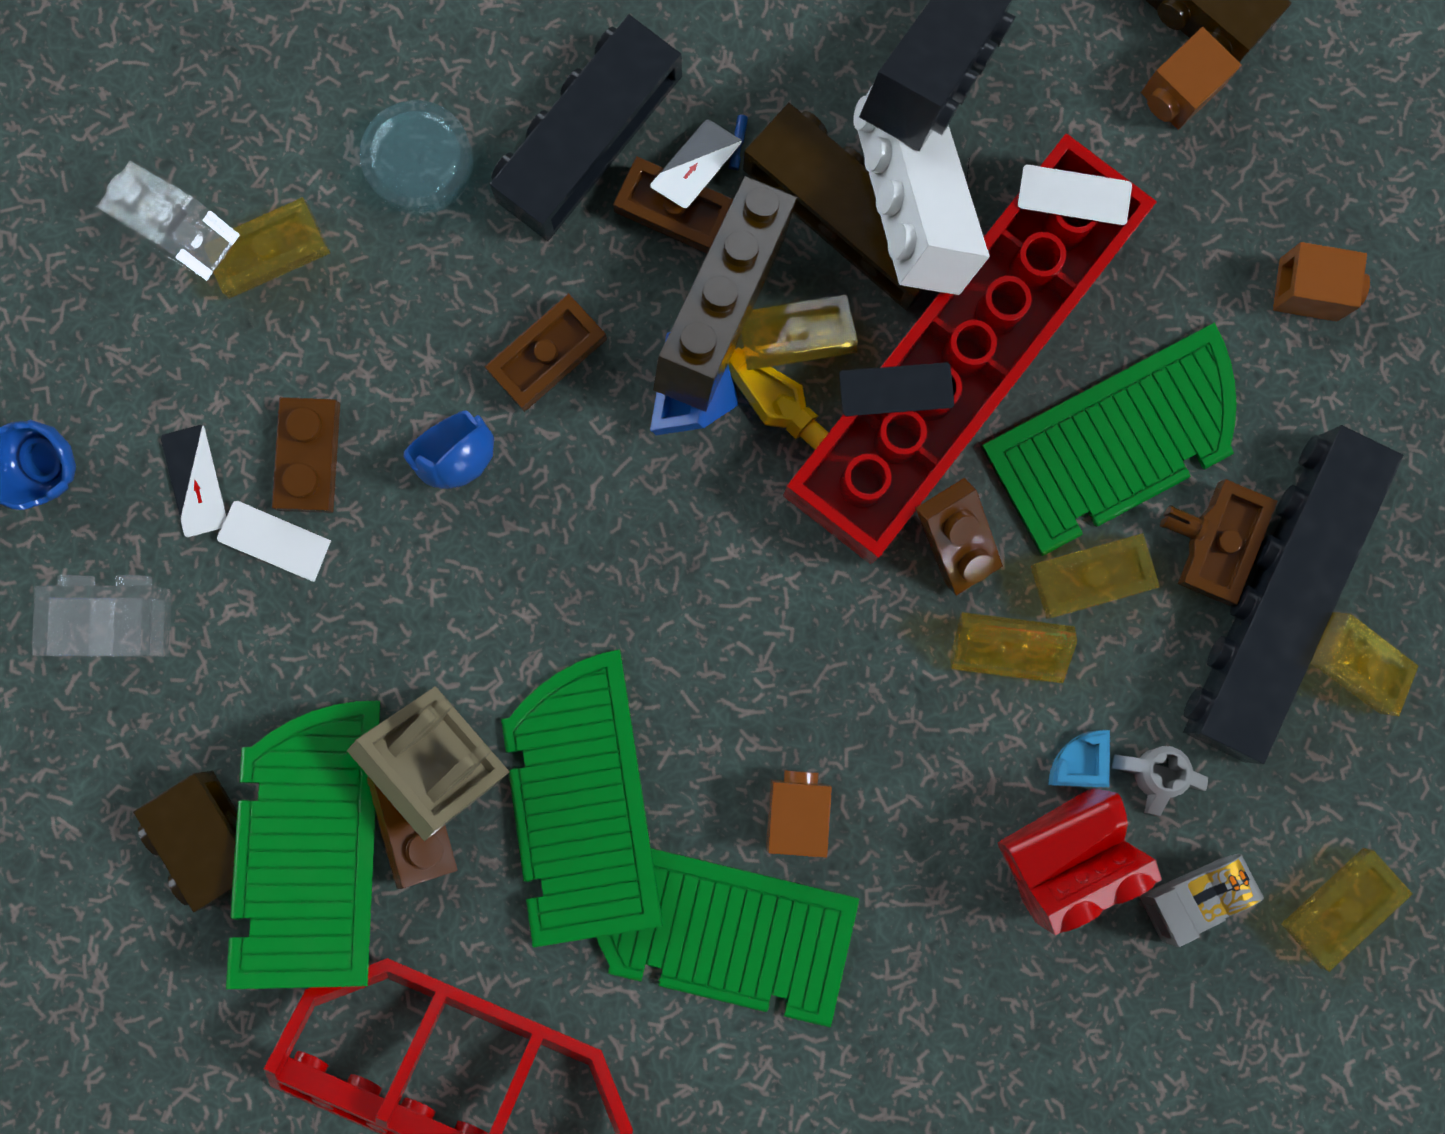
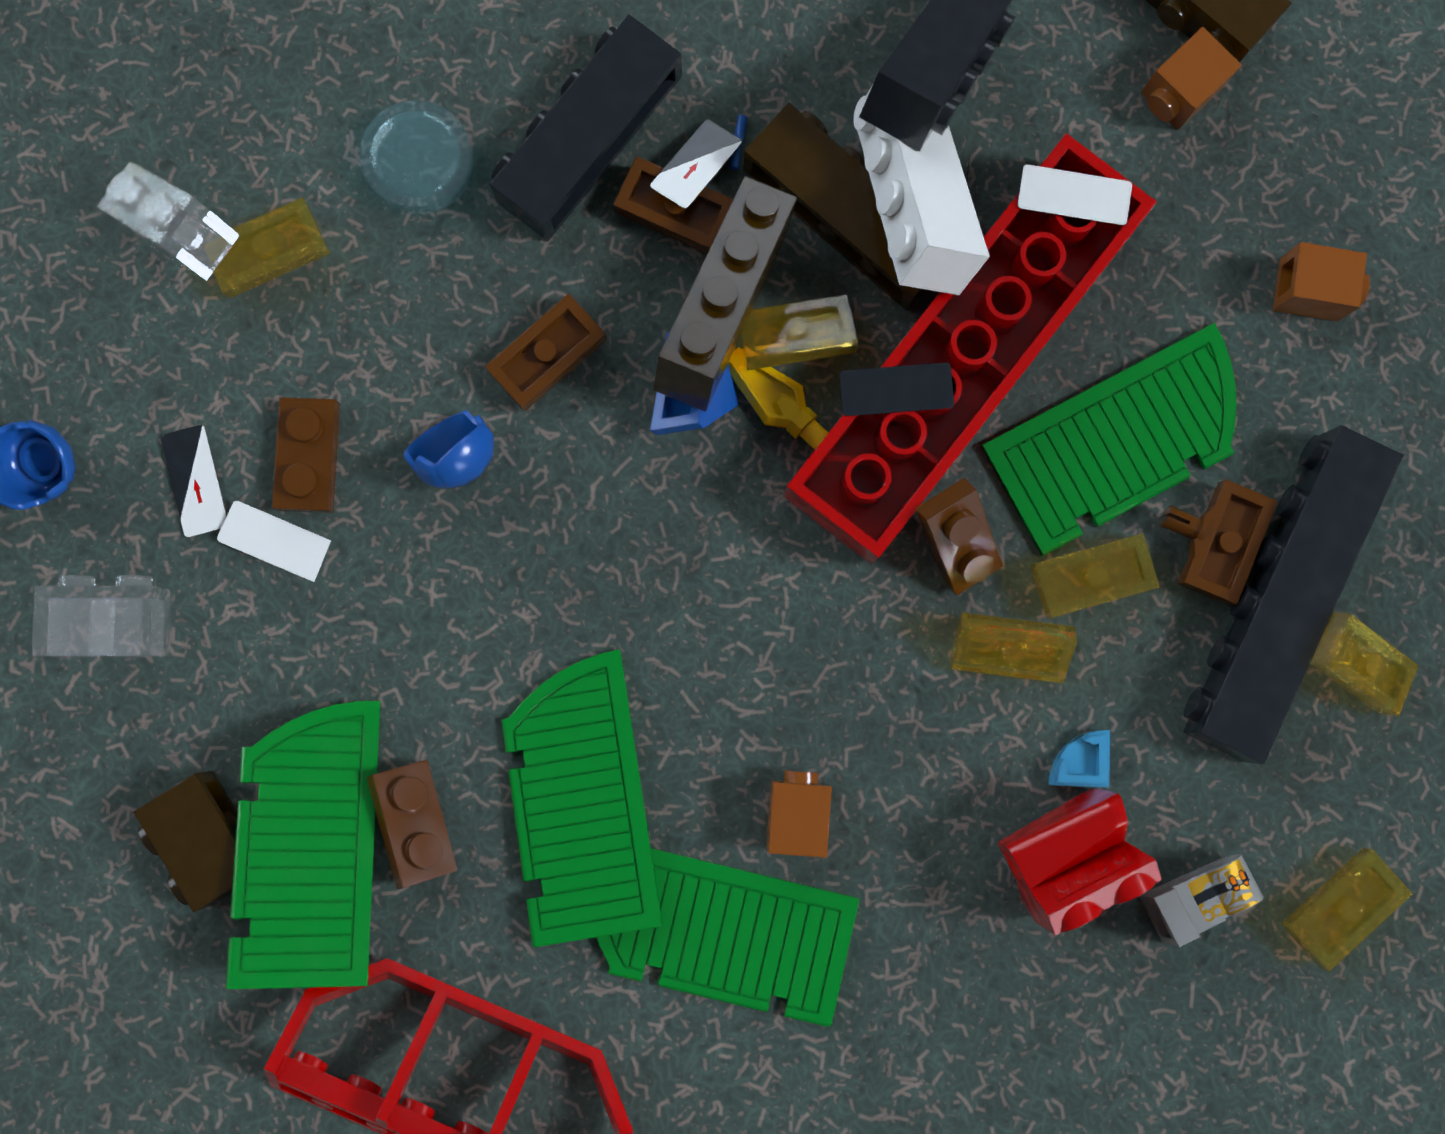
(428, 762): dark tan plate -> none
(1159, 781): light grey piece -> none

